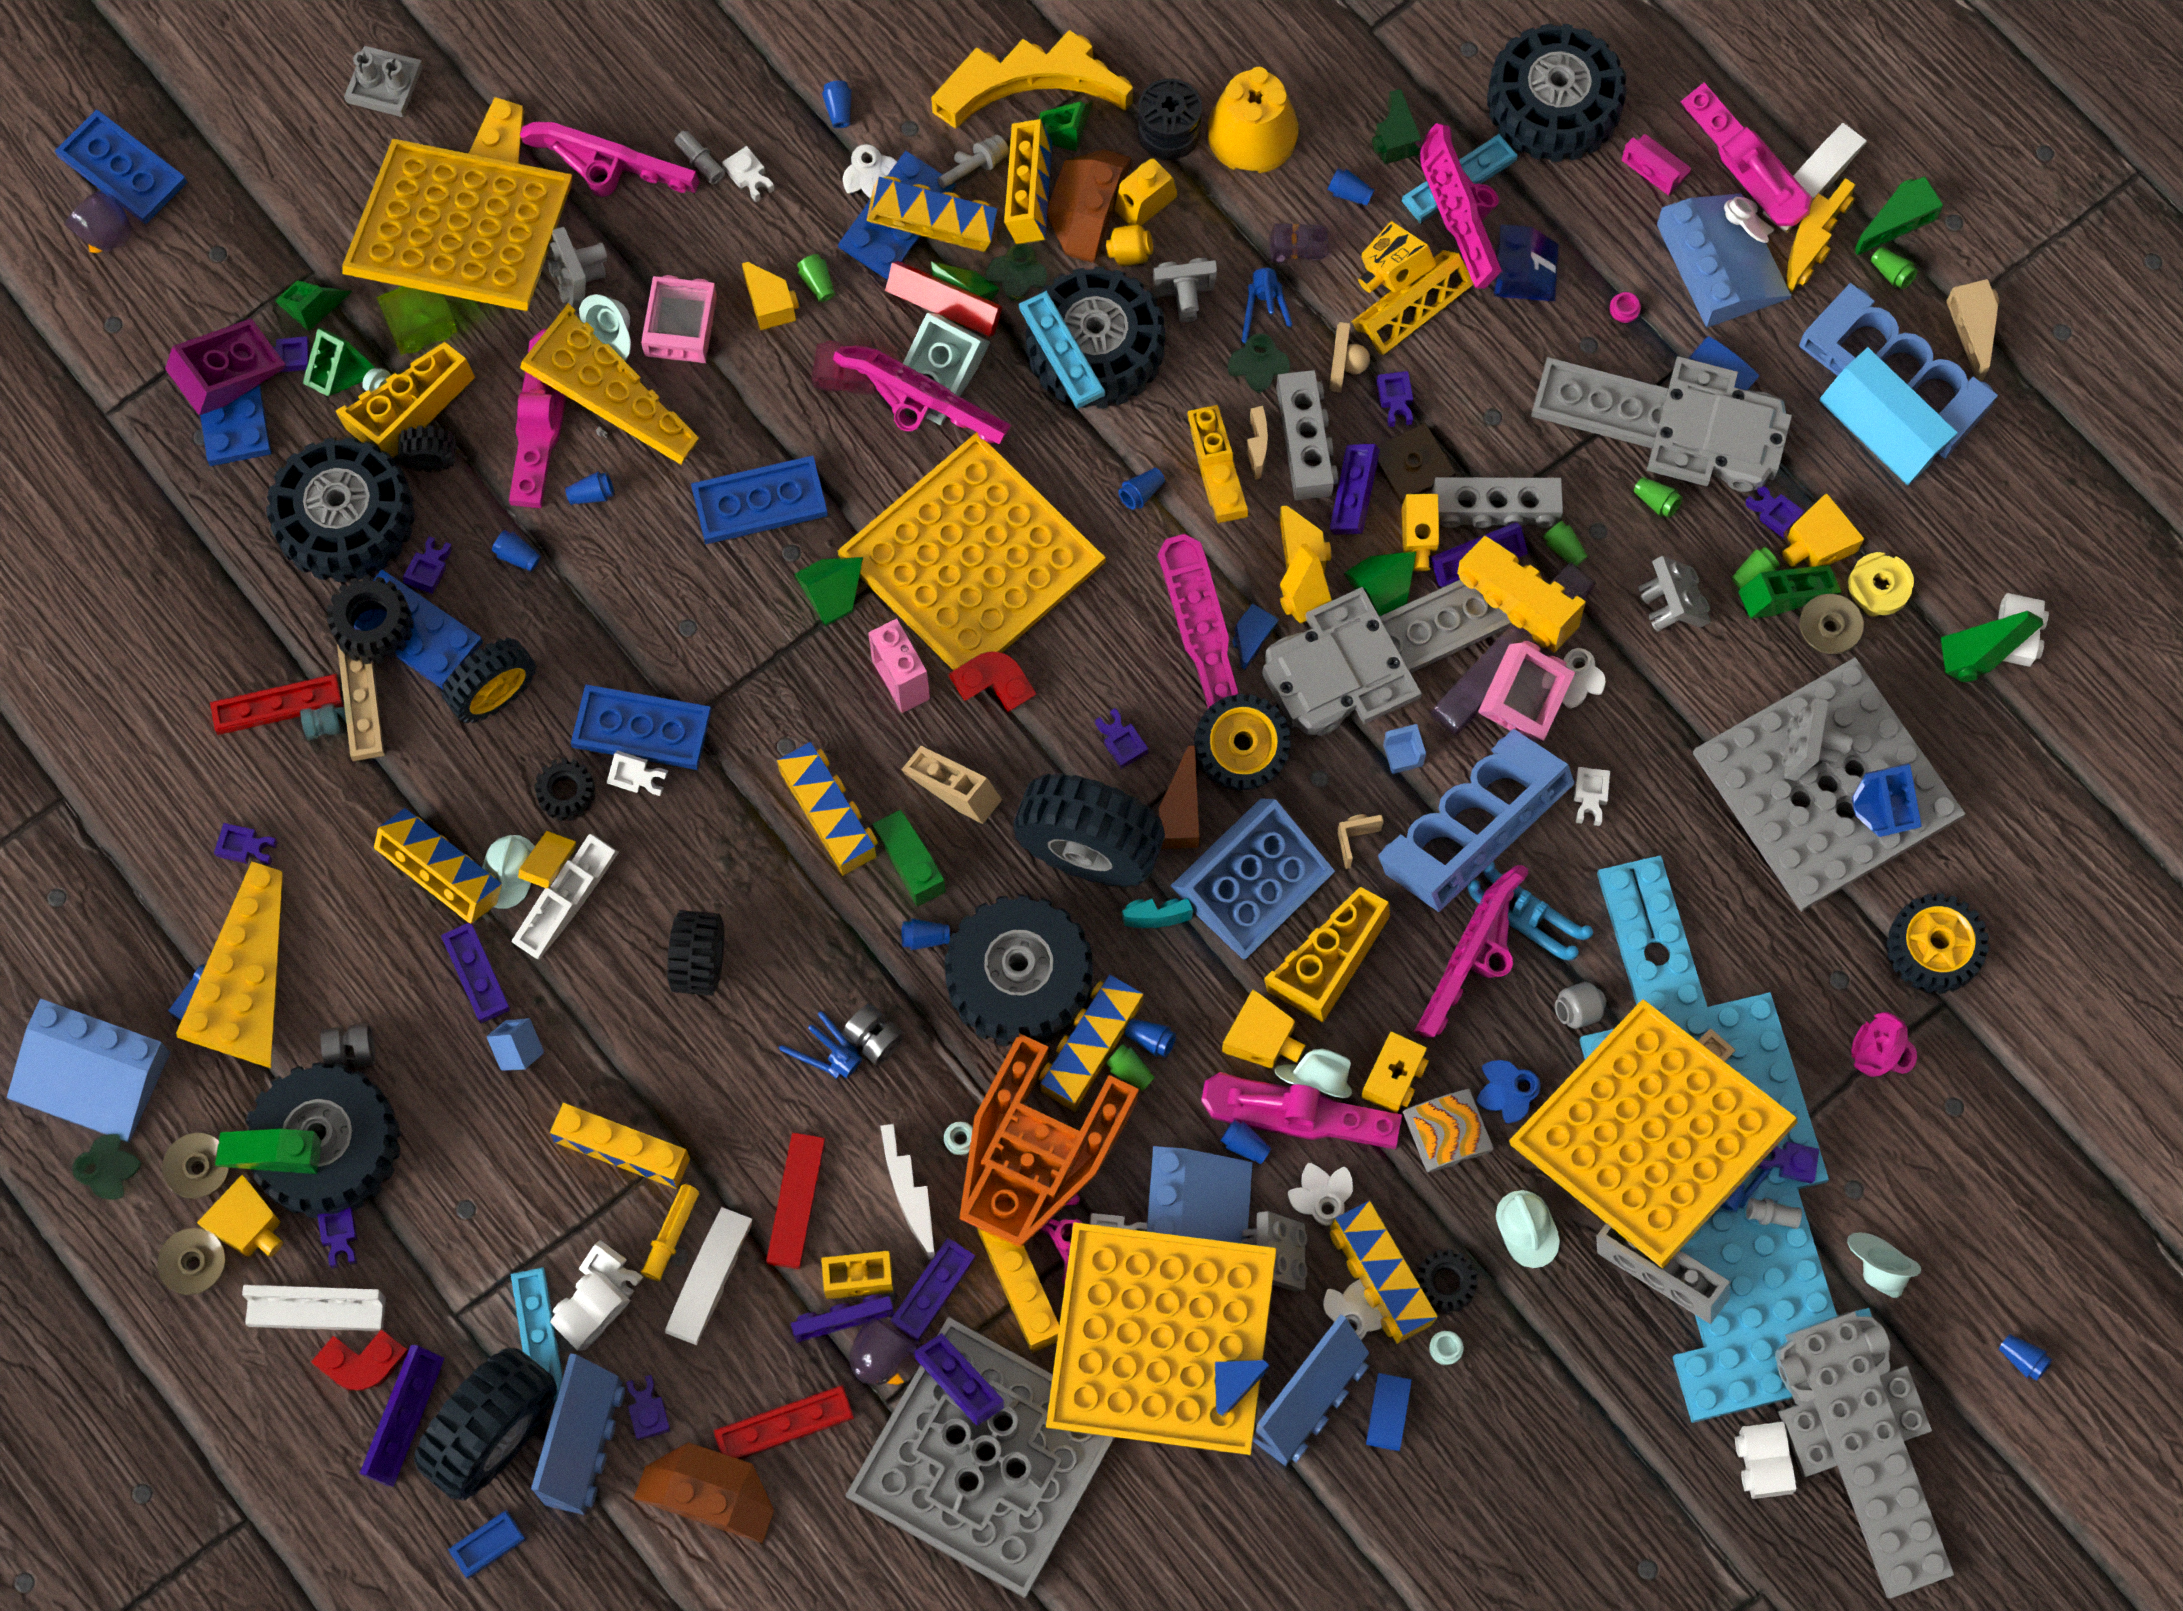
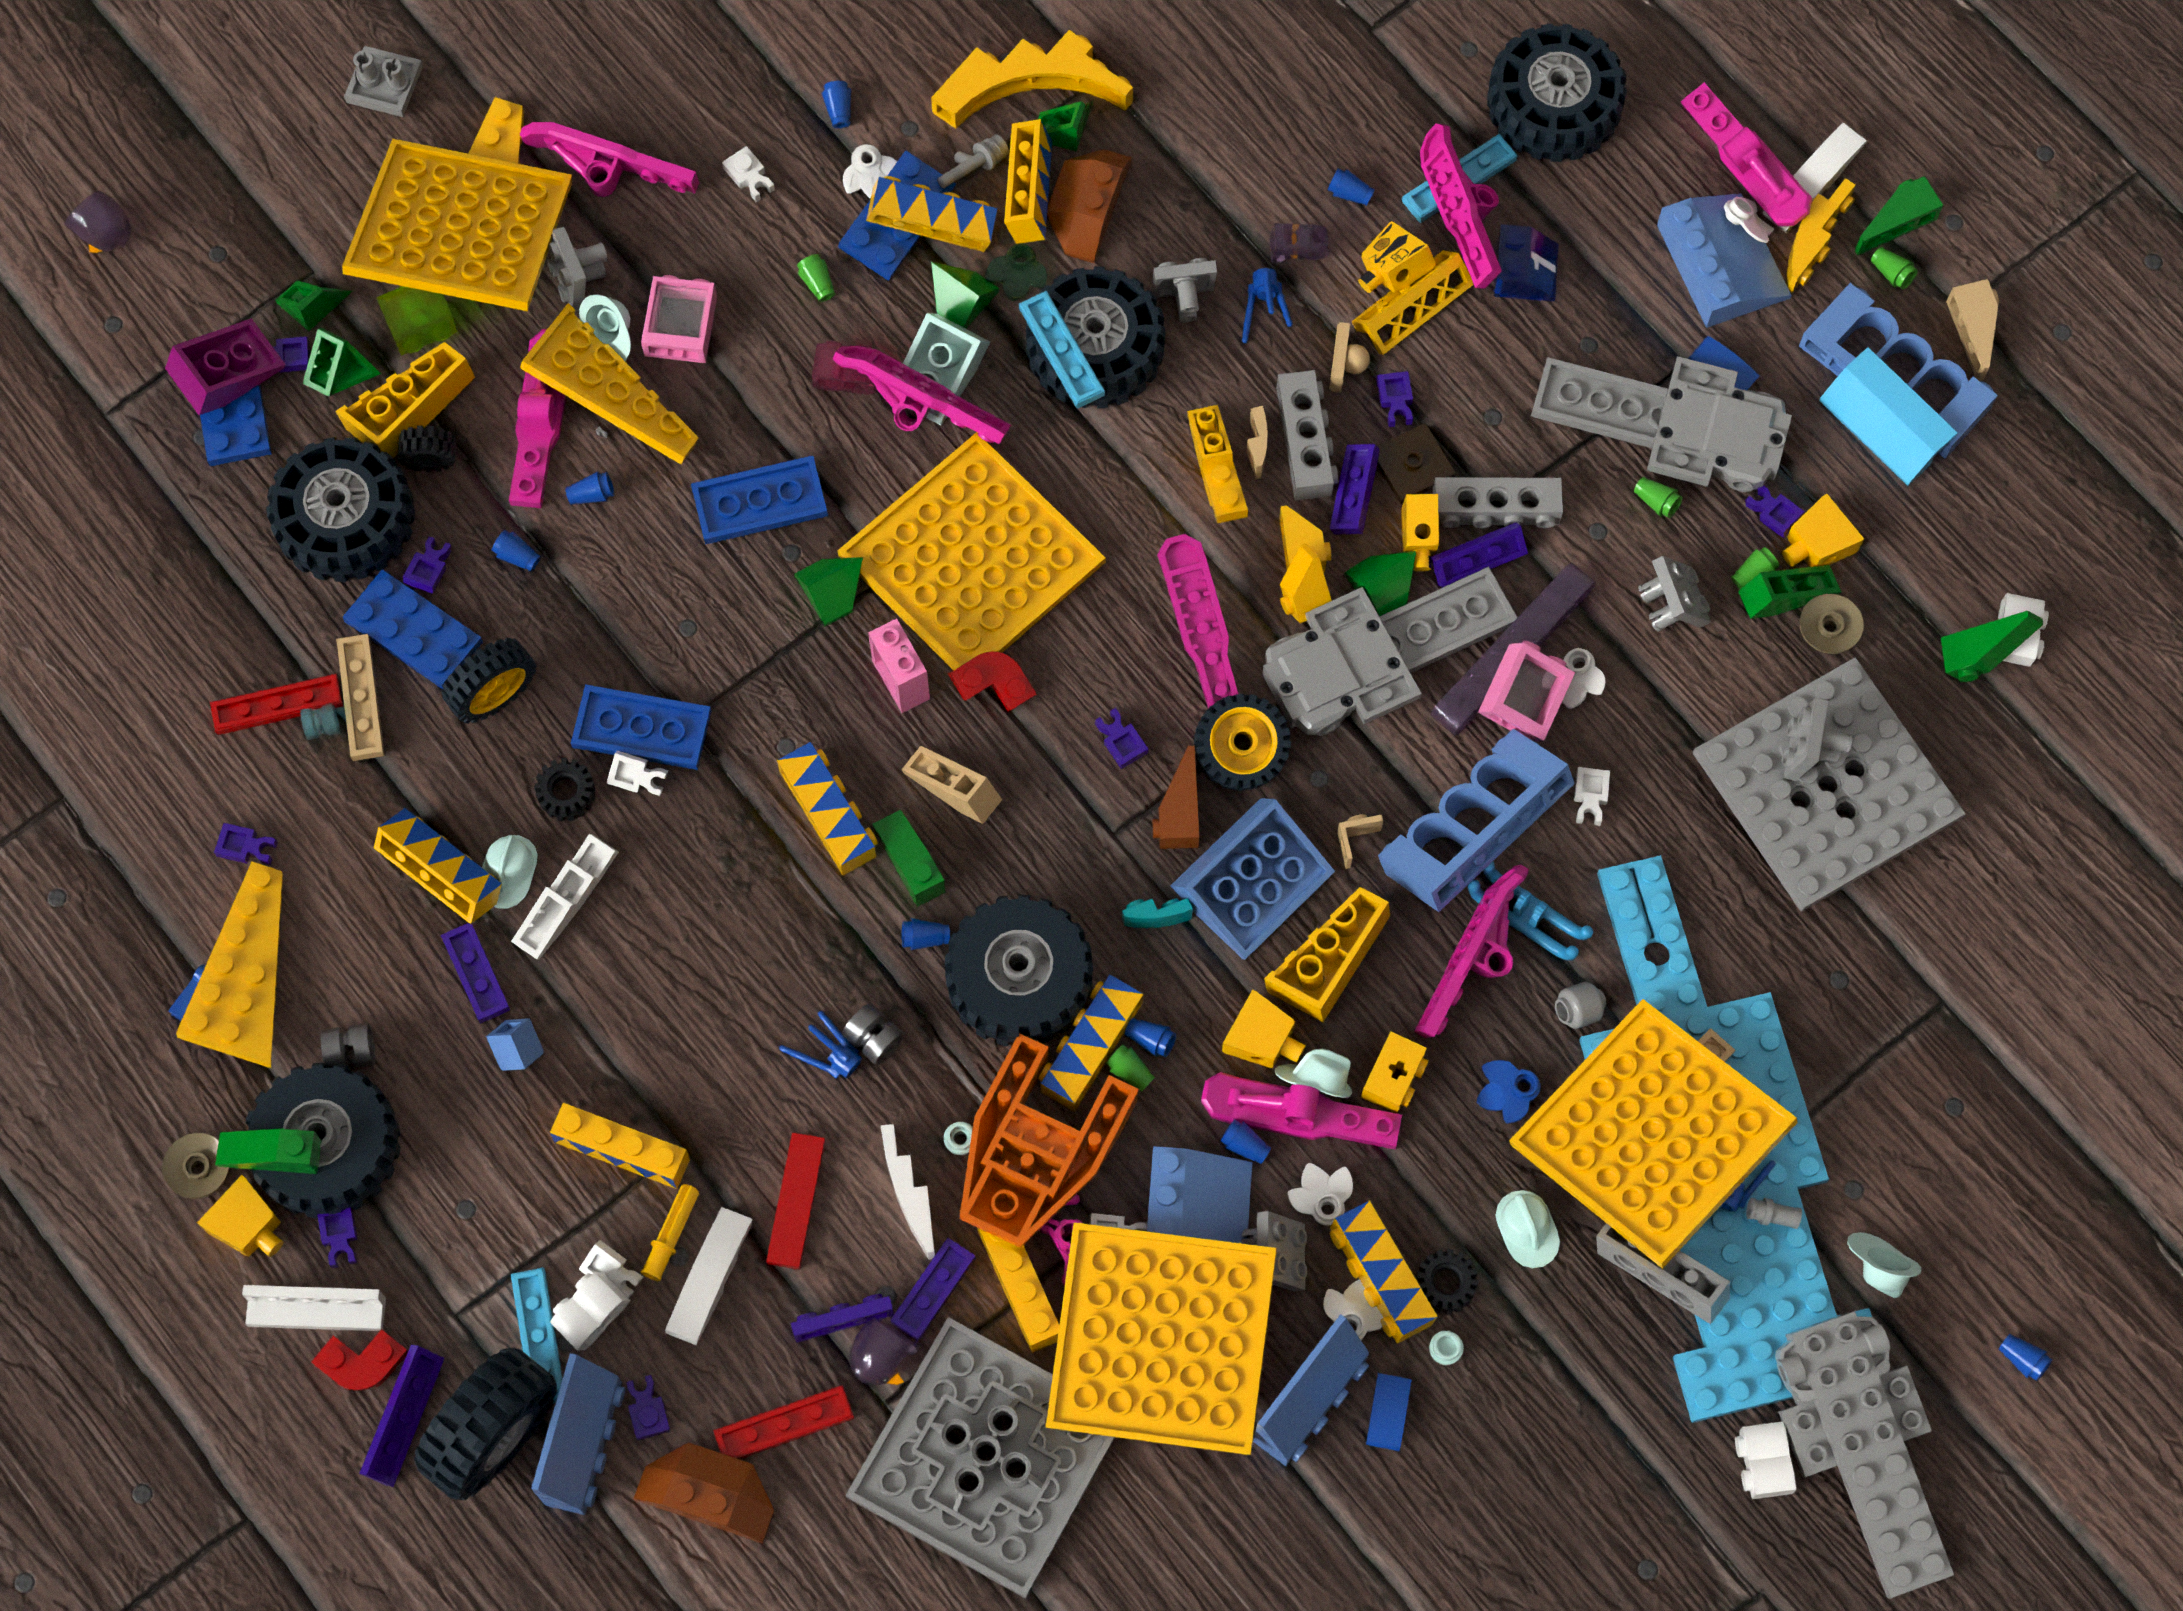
(86, 1070): medium blue slope -> none
(110, 1170): clear green plate -> none
(121, 166): blue plate -> none
(180, 1251): dark tan dish -> none
(363, 597): black tyre -> none
(375, 378): light aqua plate -> none
(486, 1544): blue tile -> none
(547, 859): yellow tile -> none
(695, 952): black tyre -> none
(699, 157): light grey axle -> none
(769, 297): yellow slope -> none
(857, 1275): yellow brick -> none
(943, 298): tile -> none
(959, 1379): dark purple plate -> none
(1089, 829): black wheel -> none
(1130, 245): yellow head -> none
(1141, 488): blue cone -> none
(1148, 189): yellow torso -> none
(1169, 119): black wheel -> none
(1235, 1380): blue slope -> none
(1252, 632): blue slope -> none
(1253, 123): yellow cone -> none
(1256, 366): clear green plate -> none
(1397, 135): dark green arch -> none
(1404, 748): medium blue panel -> none
(1448, 1130): slope -> none
(1521, 594): yellow wedge -> none
(1565, 543): bright green cone -> none
(1625, 307): dark pink plate -> none
(1655, 163): dark pink panel -> none
(1794, 1161): dark purple plate -> none
(1878, 601): light yellow plate -> none
(1881, 1045): dark pink tile -> none
(1887, 801): blue slope -> none
(1933, 967): wheel -> none

